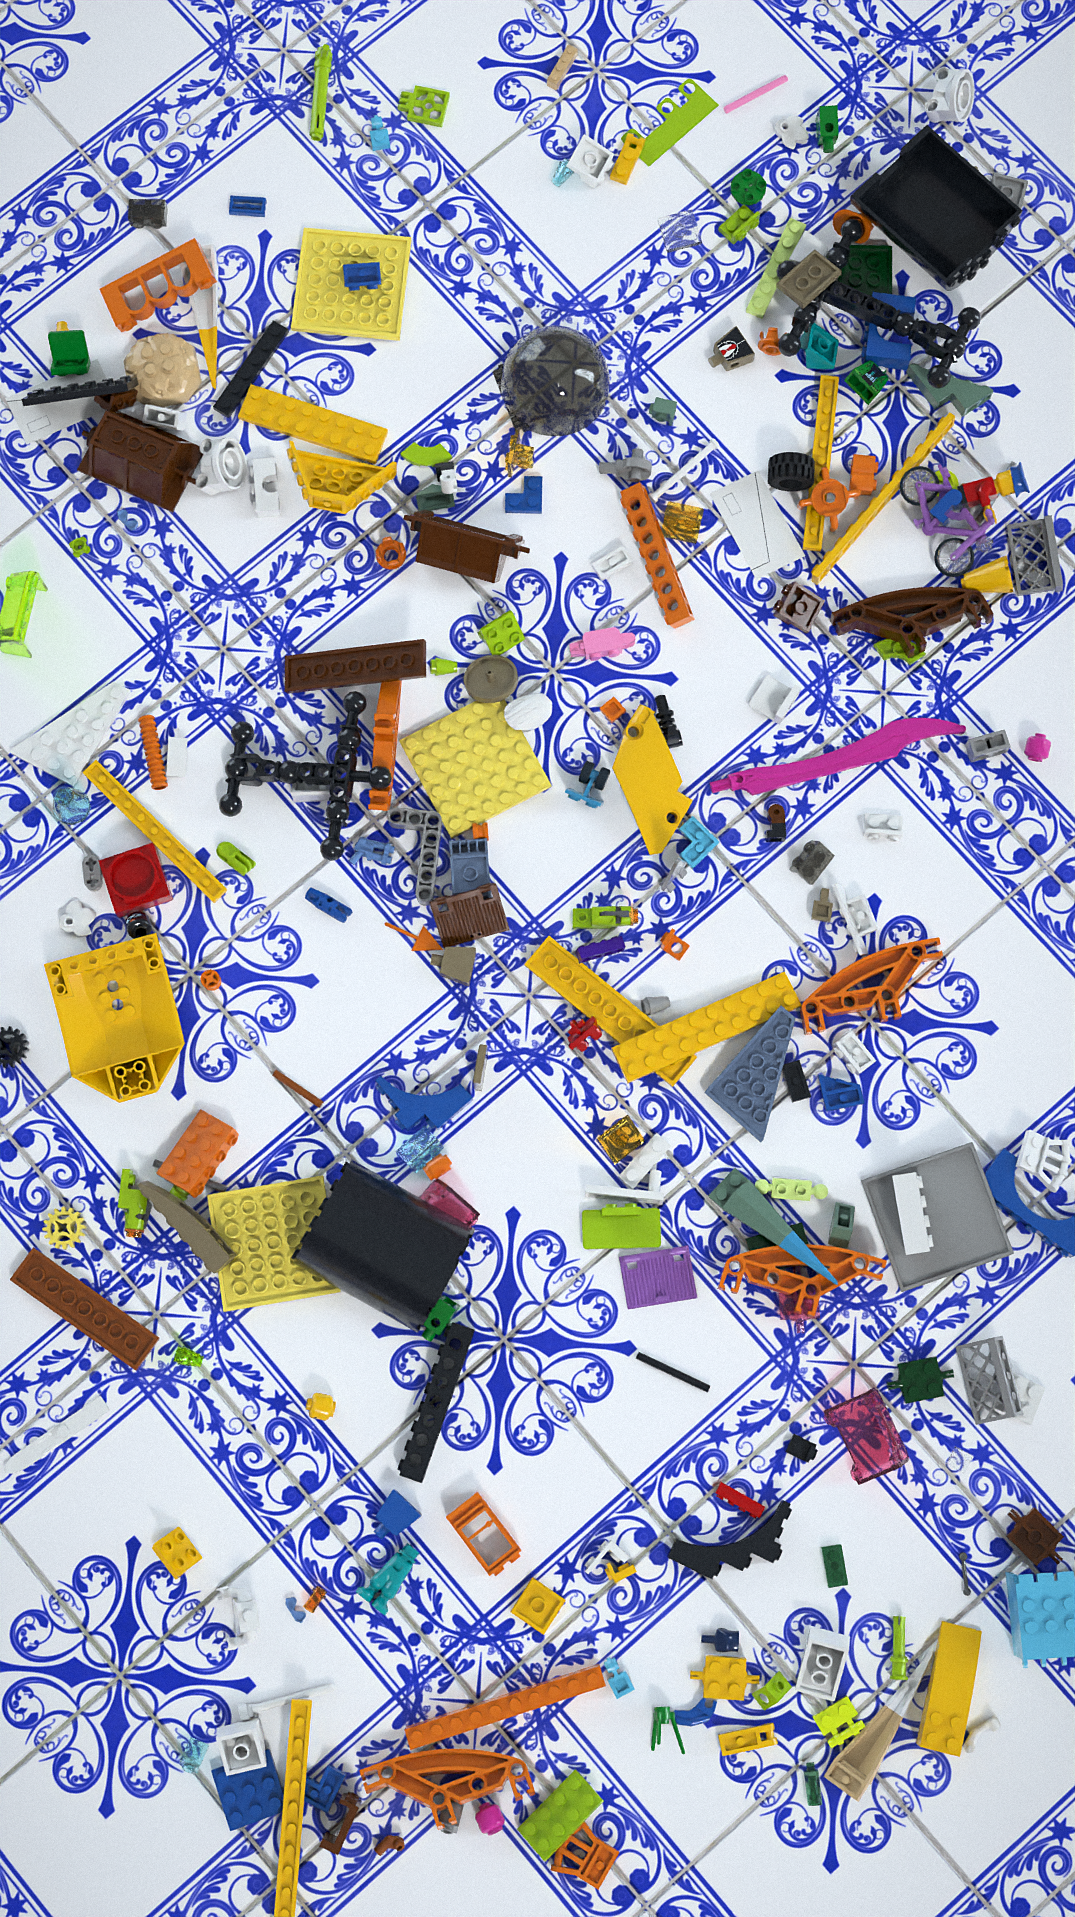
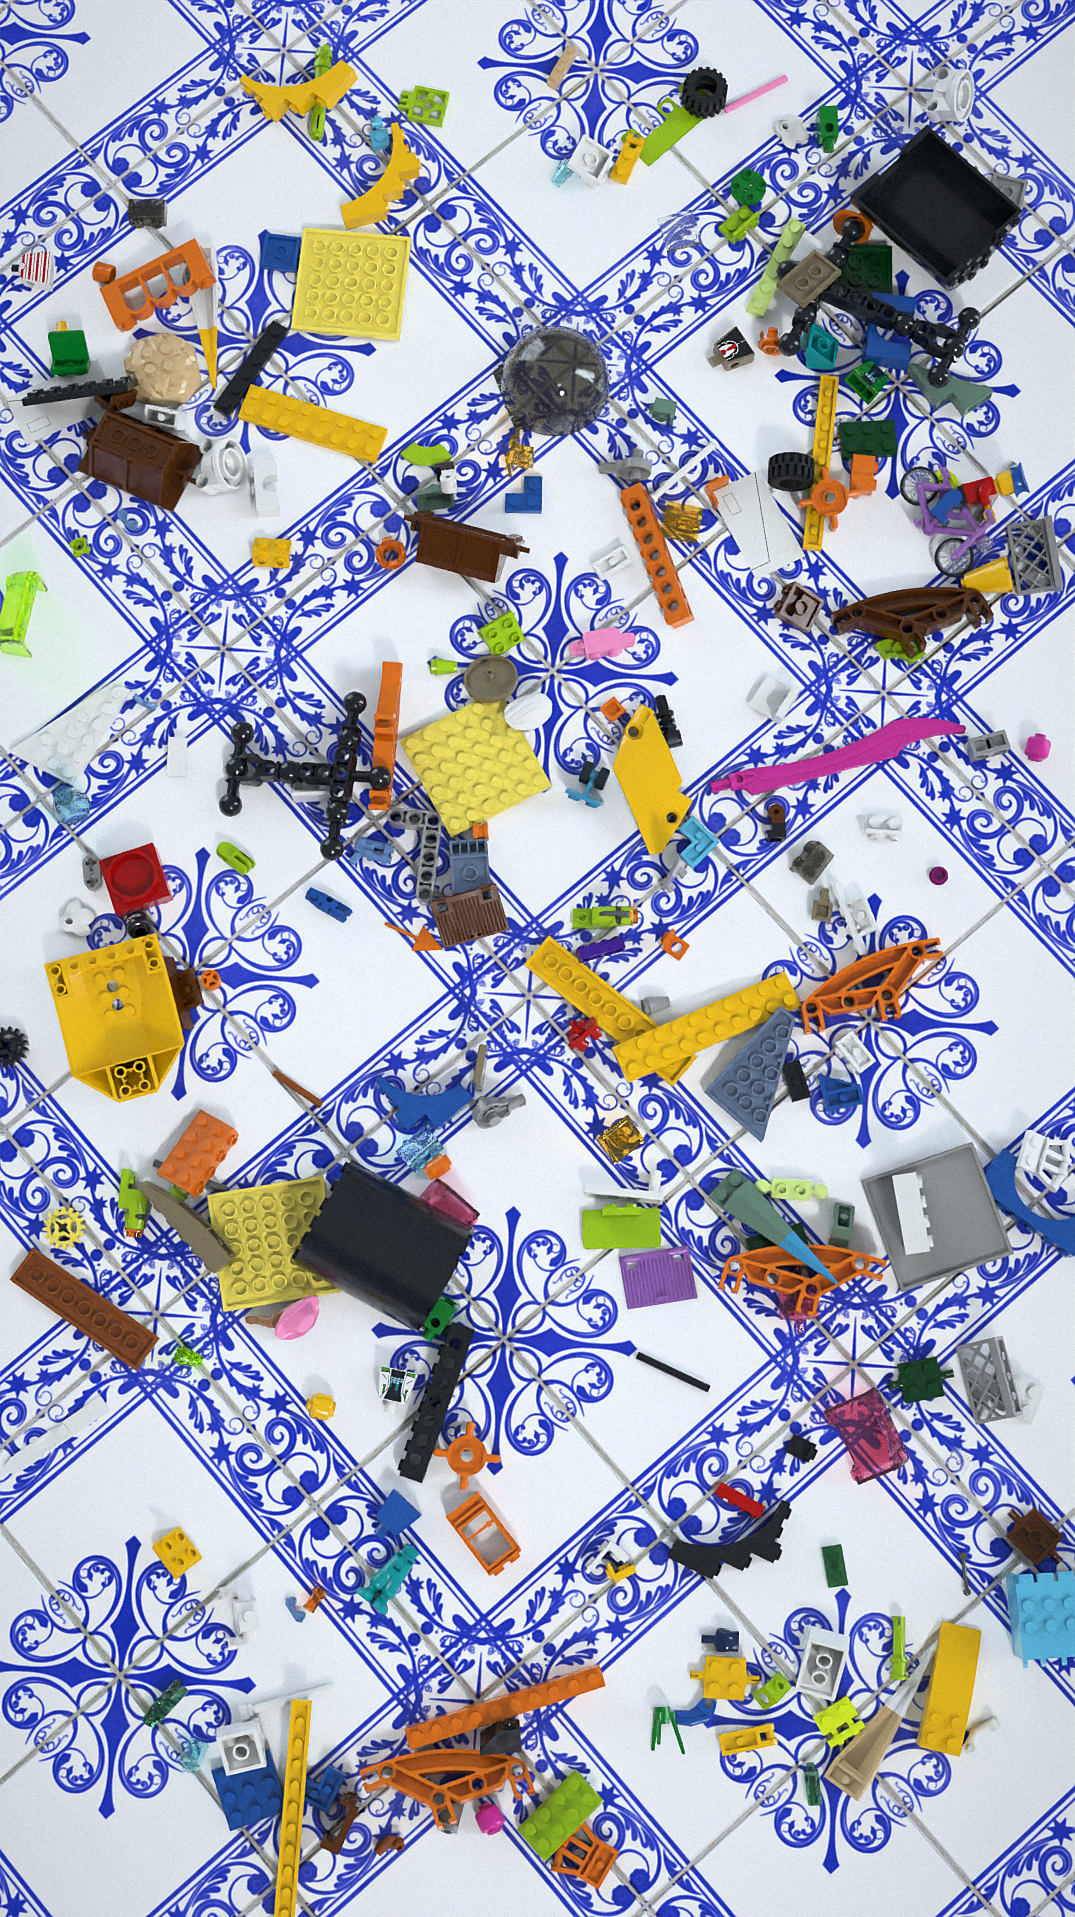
(36, 270): none -> white torso
(103, 272): none -> orange piece
(145, 703): none -> medium blue piece
(153, 752): orange piece -> none
(155, 831): yellow plate -> none
(165, 1703): none -> clear green hinge
(185, 991): none -> reddish brown bracket
(247, 209): blue tile -> none
(271, 552): none -> yellow bracket
(280, 253): none -> blue plate
(291, 1321): none -> bright pink hat
(301, 98): none -> yellow arch
(336, 482): yellow piece -> none
(355, 666): reddish brown plate -> none
(362, 275): blue bracket -> none
(373, 205): none -> yellow arch
(395, 1387): none -> torso
(456, 963): dark tan torso -> none
(479, 1452): none -> orange plate
(495, 1109): none -> light grey pin
(501, 1737): none -> black slope
(538, 1605): yellow tile -> none
(620, 1682): medium azure plate -> none
(644, 1161): white plate -> none
(708, 80): none -> black tyre
(714, 485): none -> orange bracket
(868, 438): none -> dark green plate
(883, 498): yellow plate -> none
(938, 875): none -> magenta plate

